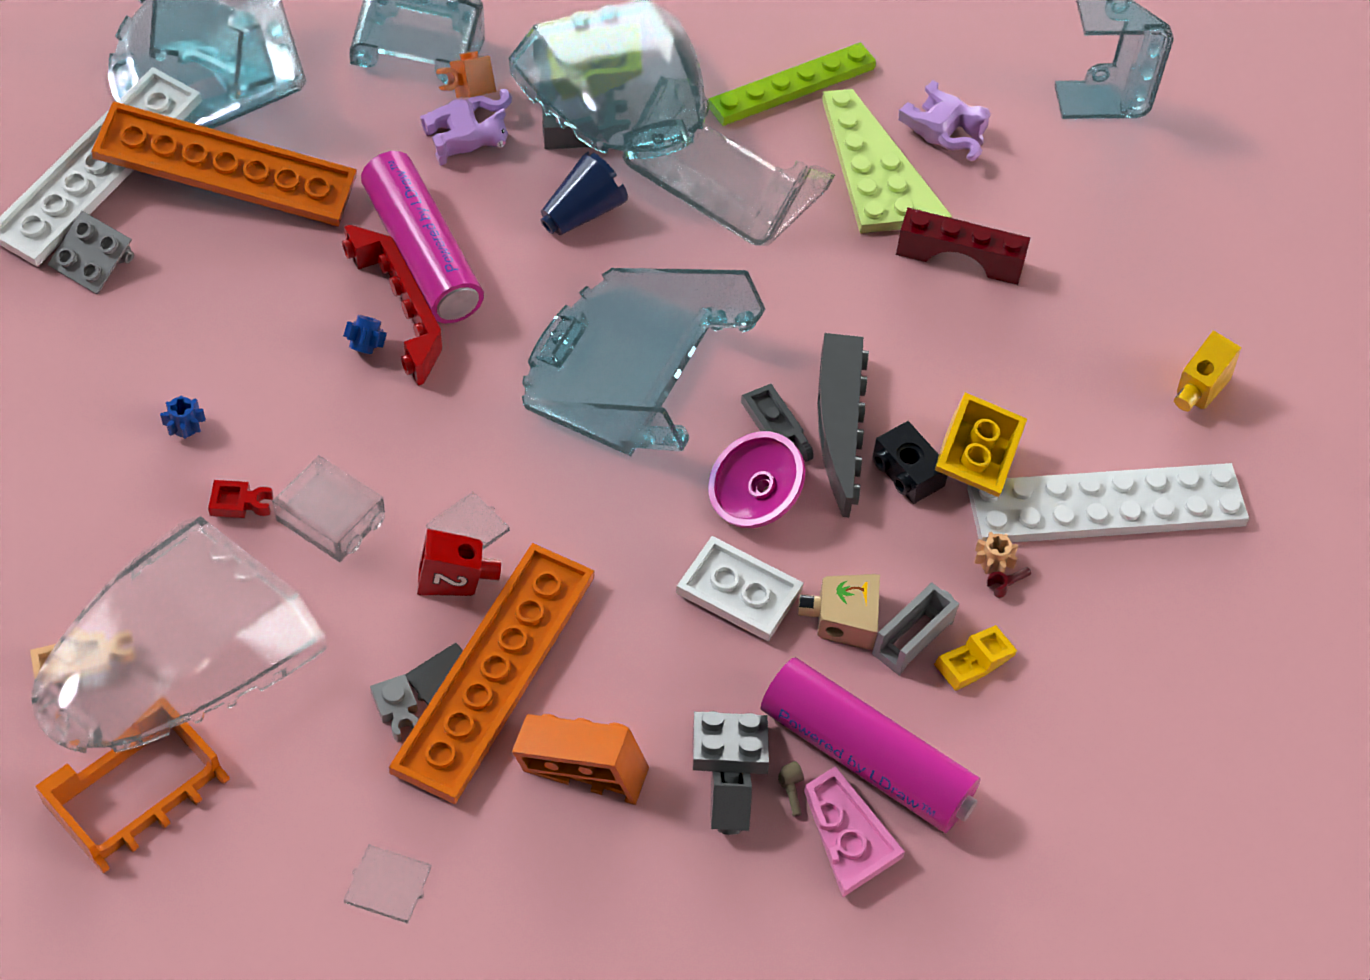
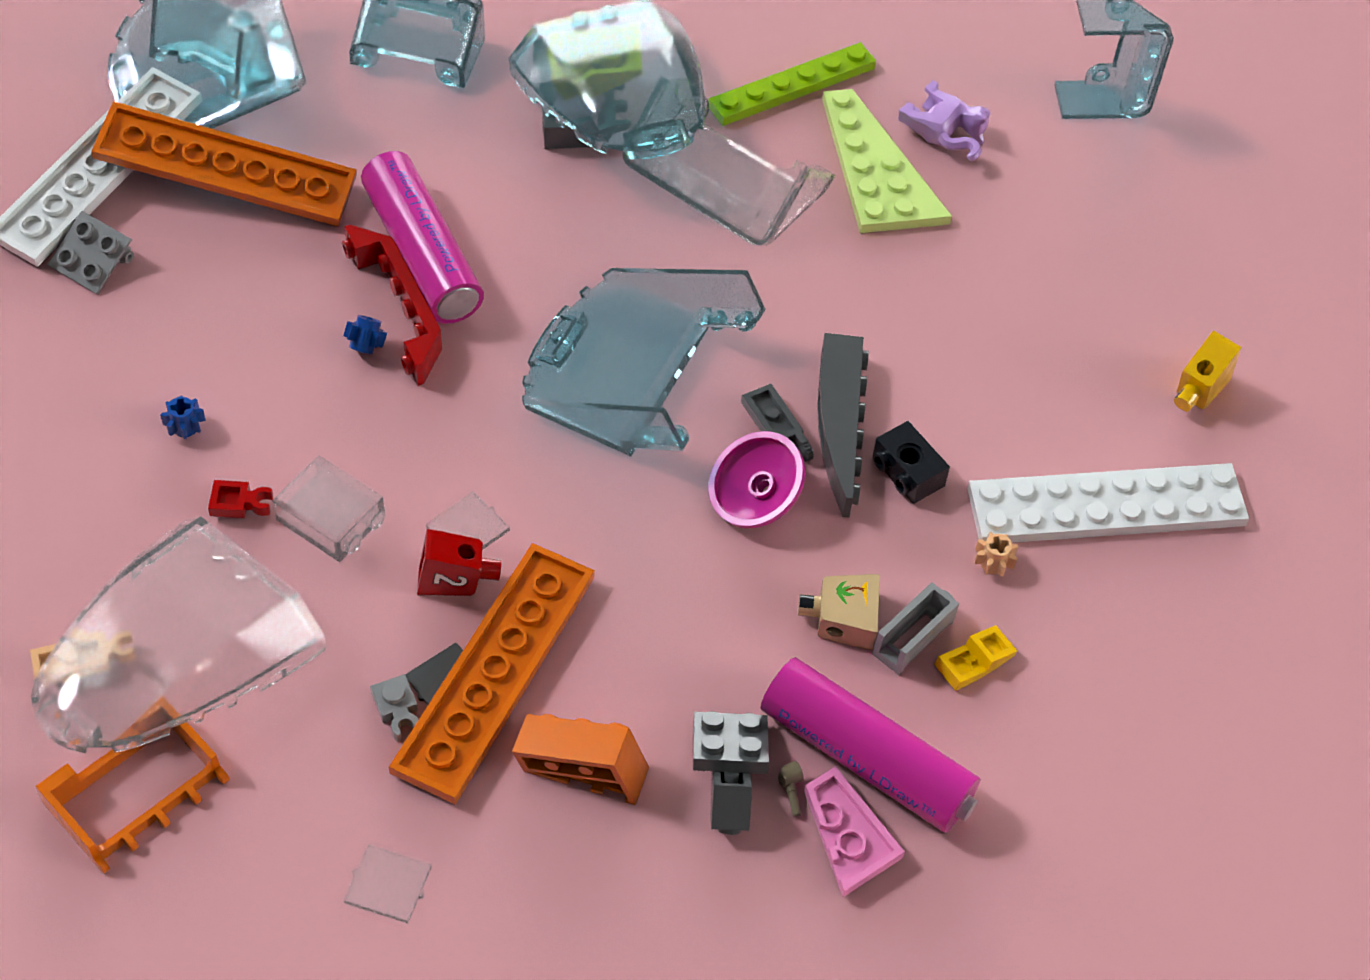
(464, 131): lavender animal -> none
(469, 75): orange brick -> none
(583, 195): dark blue cone -> none
(739, 588): white plate -> none
(980, 444): yellow slope -> none
(996, 250): dark red arch -> none
(1006, 580): dark red hand -> none

